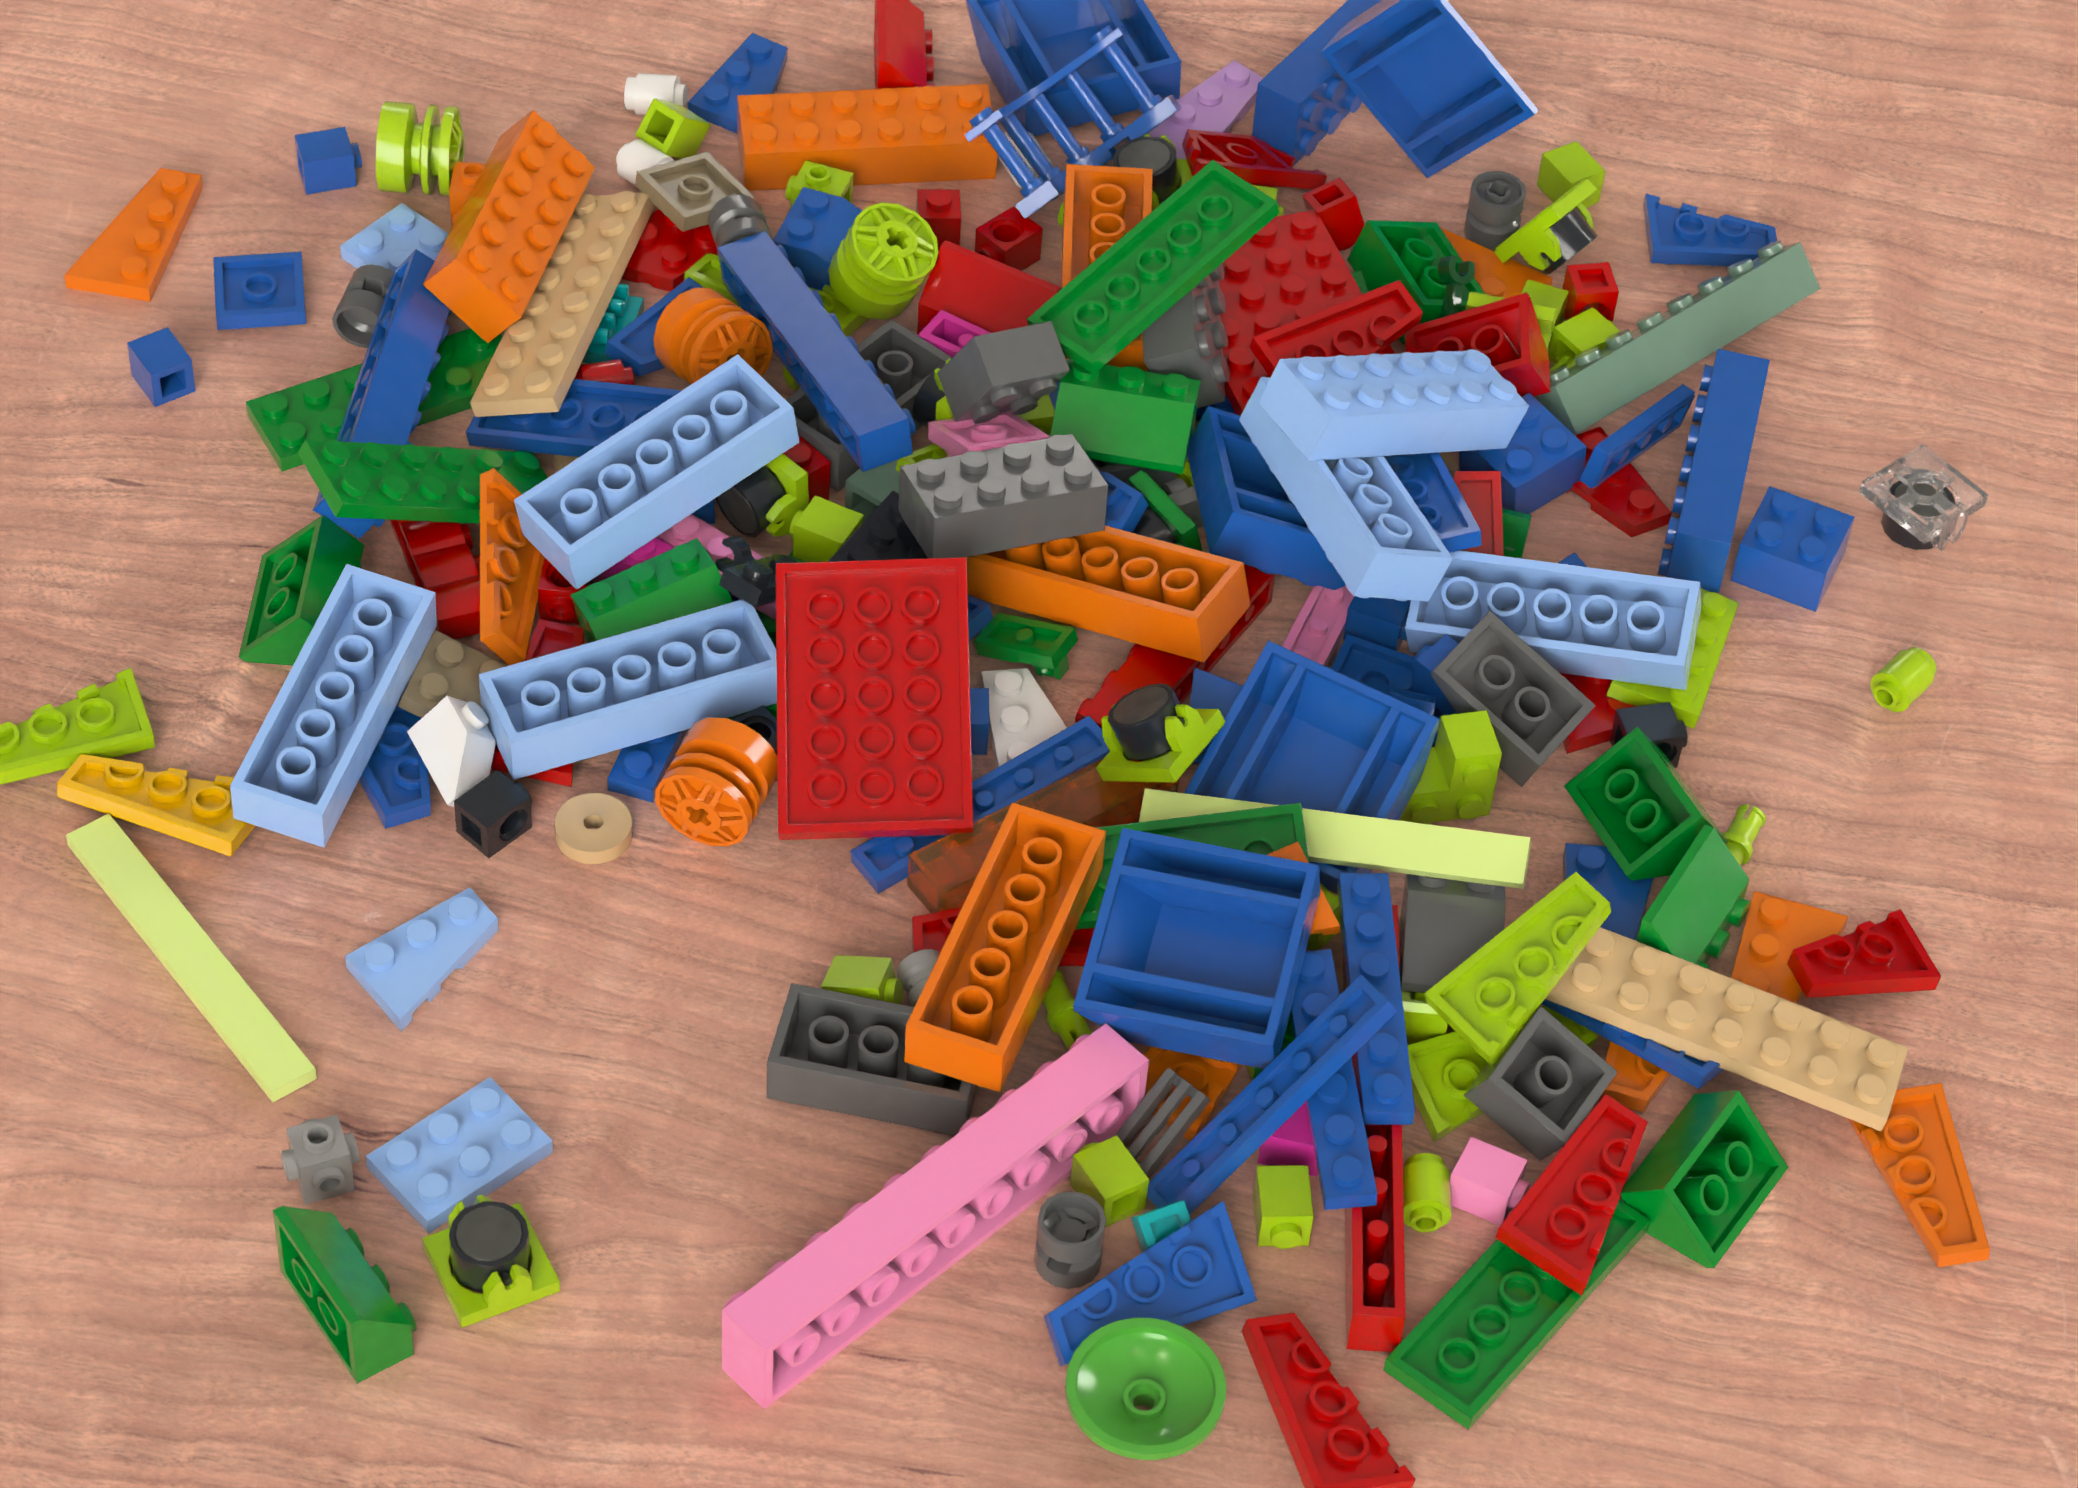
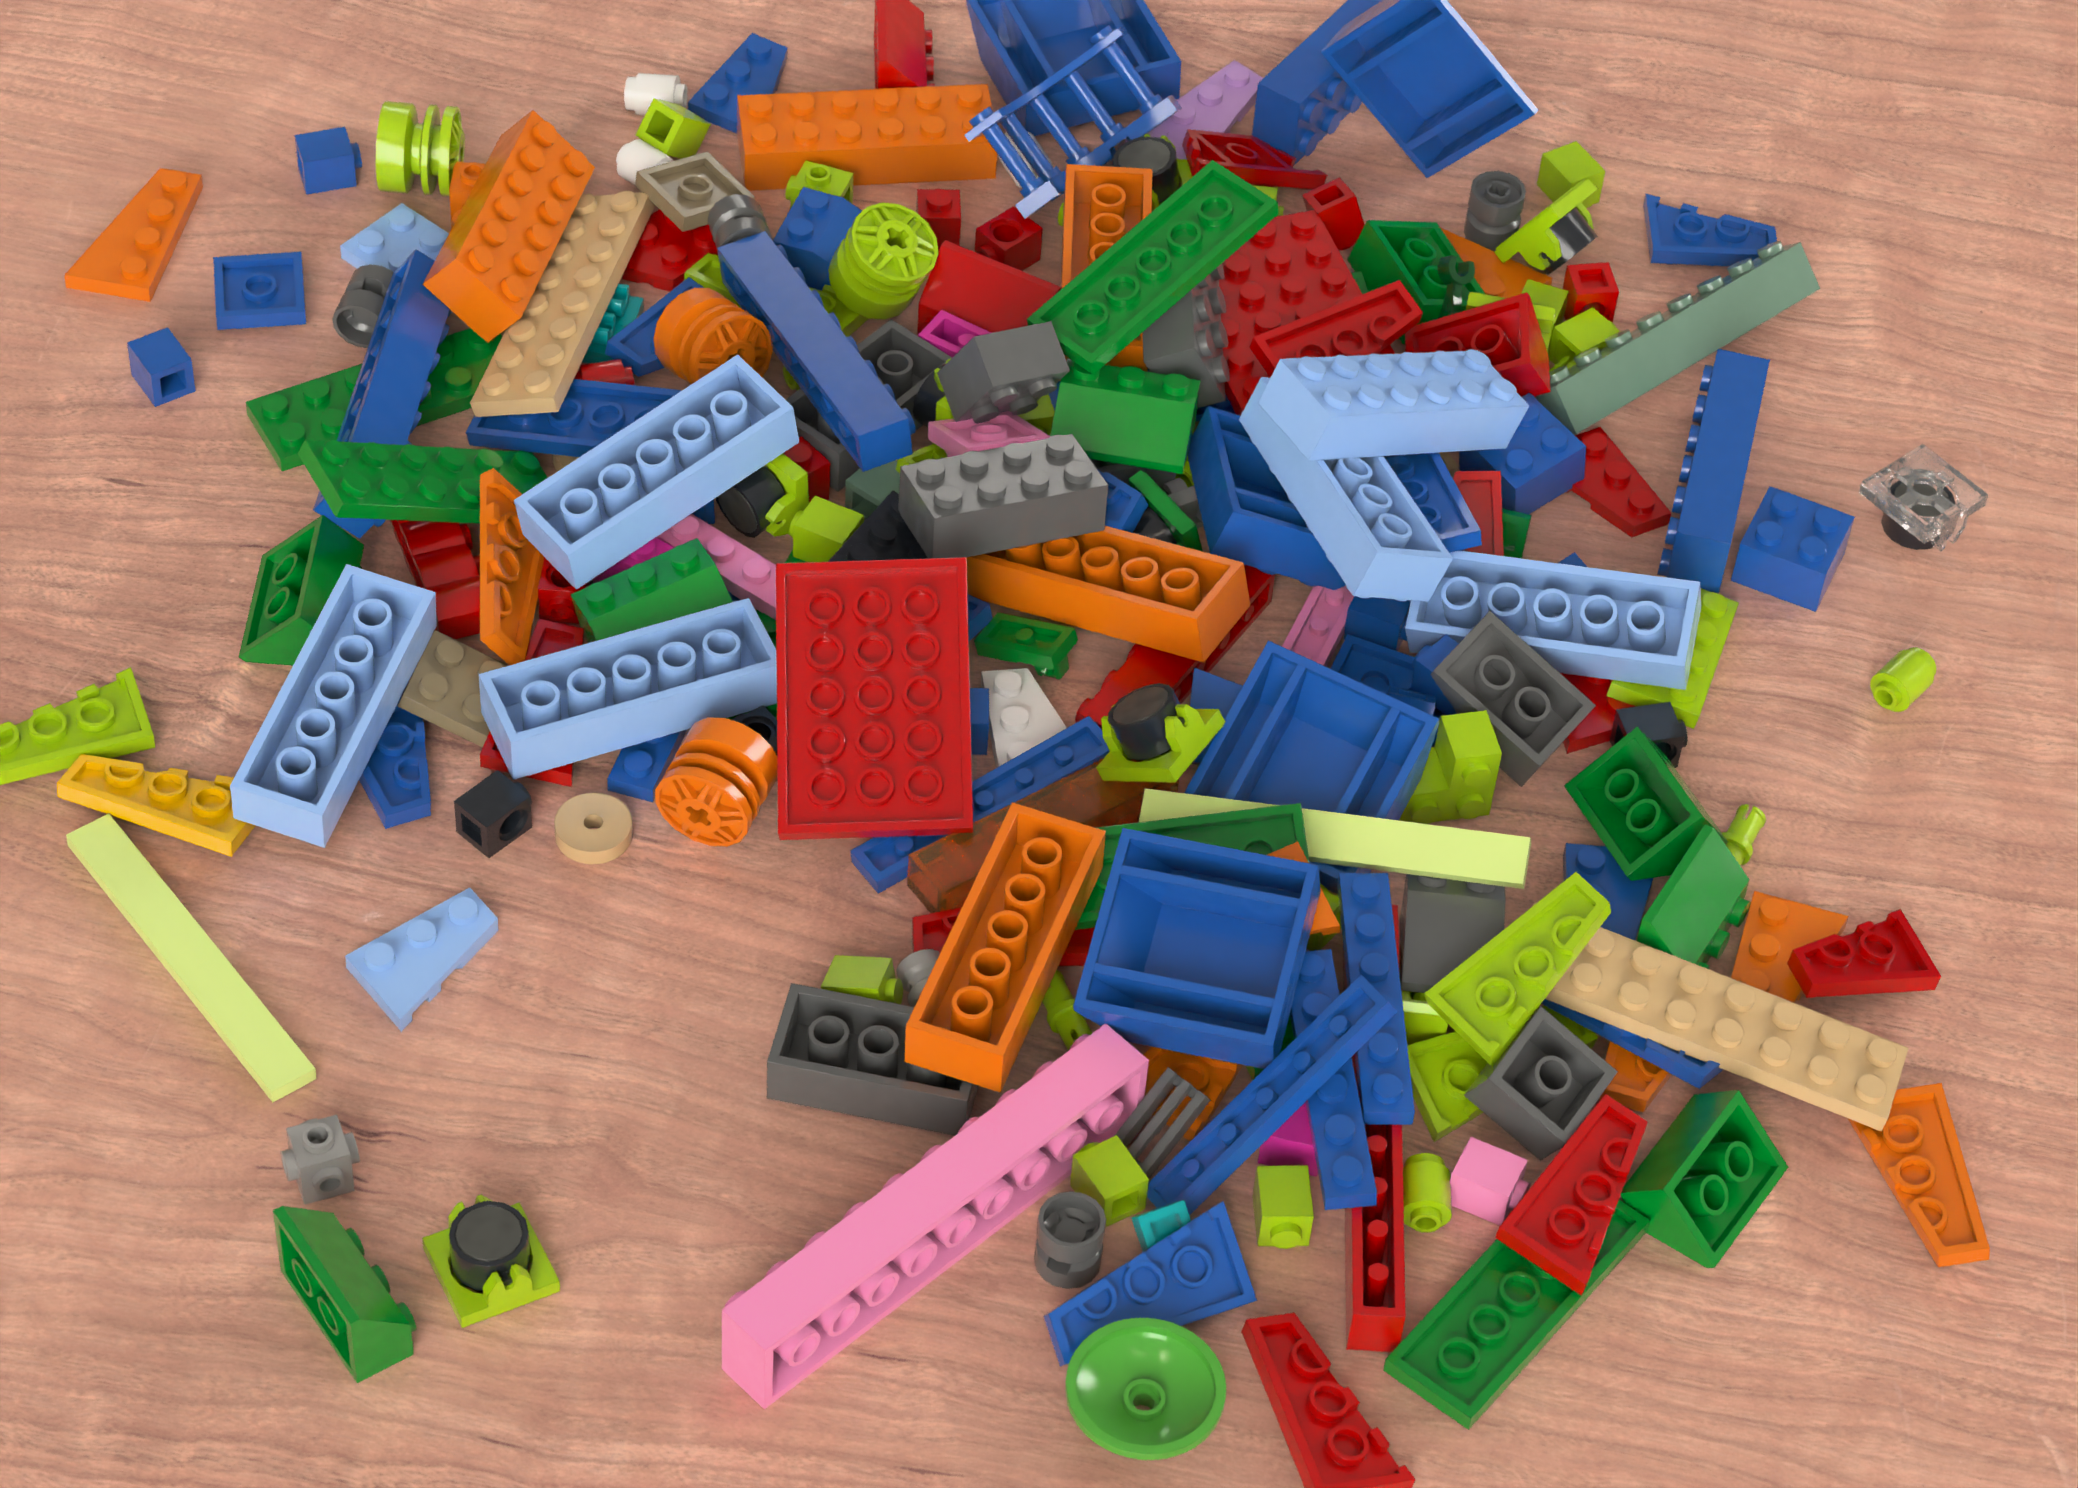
(455, 746): white slope -> none
(459, 1154): light blue plate -> none
(748, 577): black plate -> none
(1637, 436): blue tile -> none

